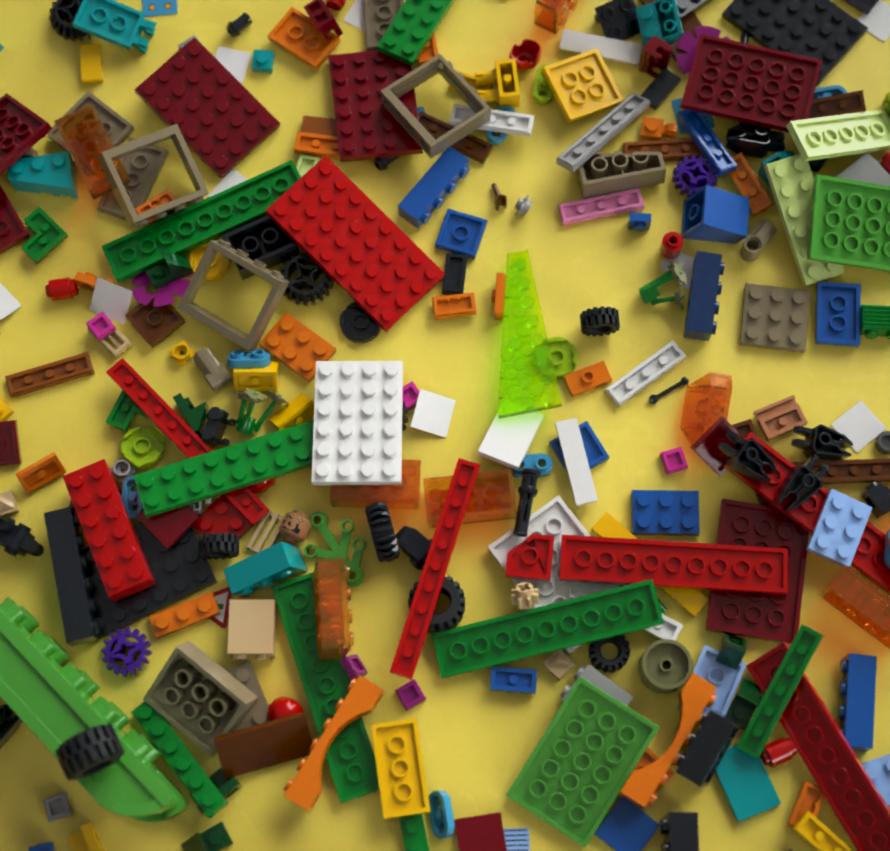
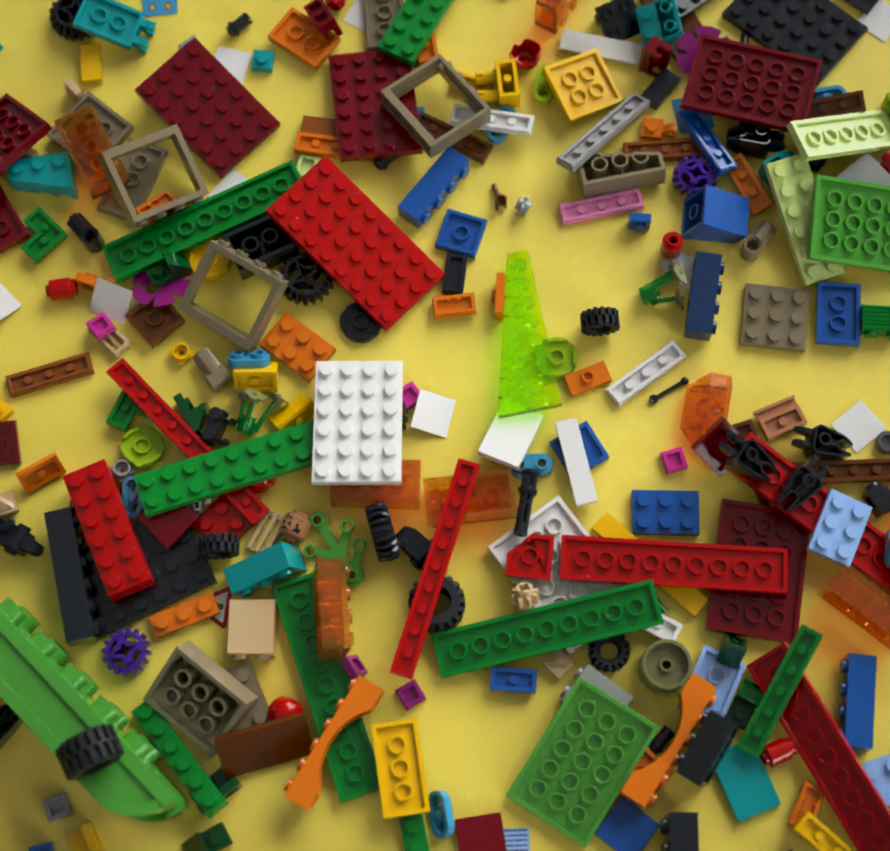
(73, 90): none -> tan tile
(86, 232): none -> black piece
(661, 740): none -> black pin

